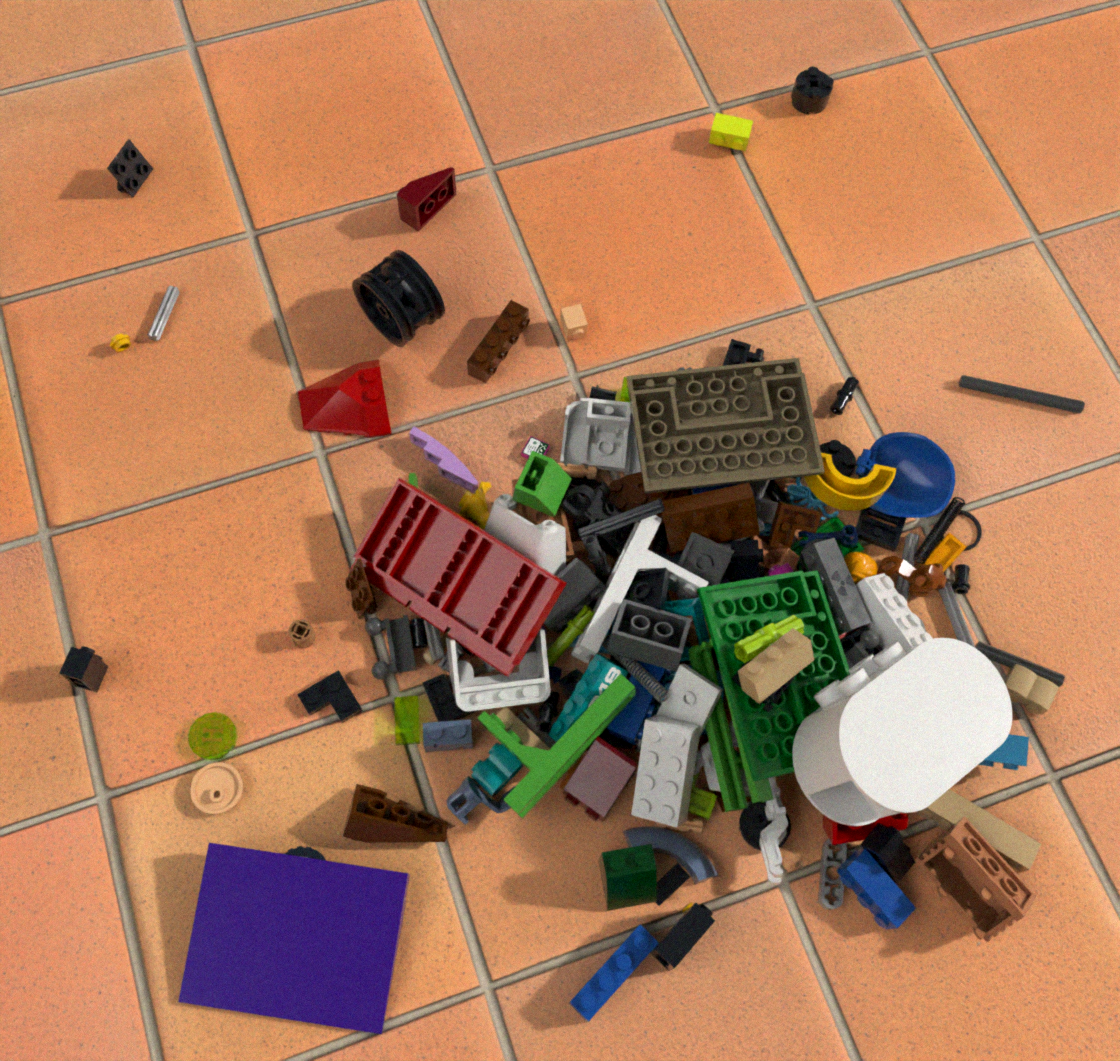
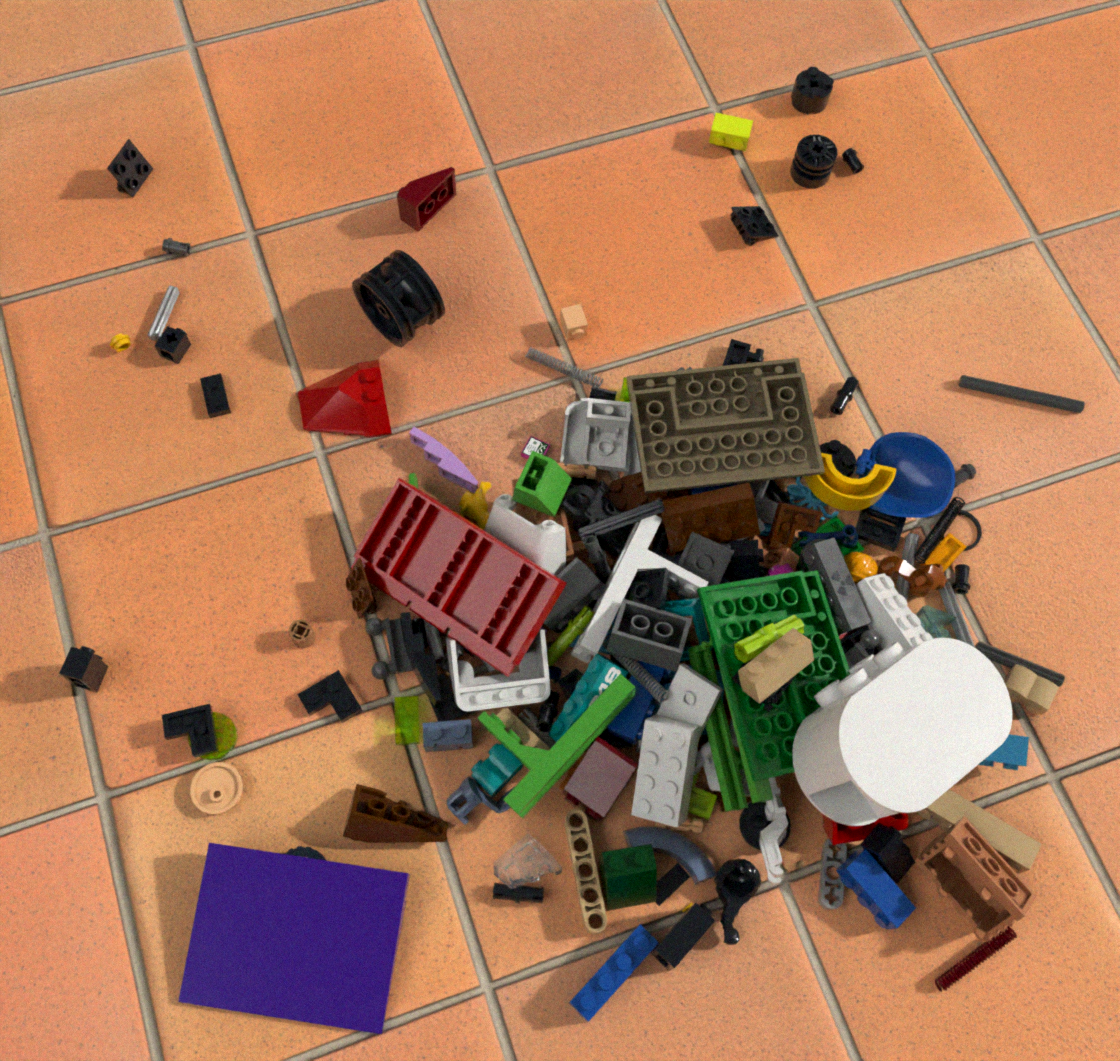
(173, 344): none -> black brick
(176, 247): none -> dark grey pin
(195, 722): none -> black plate
(215, 395): none -> black plate
(423, 665): none -> black slope
(498, 341): reddish brown brick -> none
(518, 894): none -> black pin
(525, 863): none -> clear slope
(562, 364): none -> light grey piece
(585, 883): none -> tan beam
(735, 885): none -> black hair
(752, 223): none -> black hinge
(813, 161): none -> black wheel
(852, 160): none -> black pin
(935, 621): none -> clear light blue slope
(966, 472): none -> dark grey pin
(976, 959): none -> dark red piece

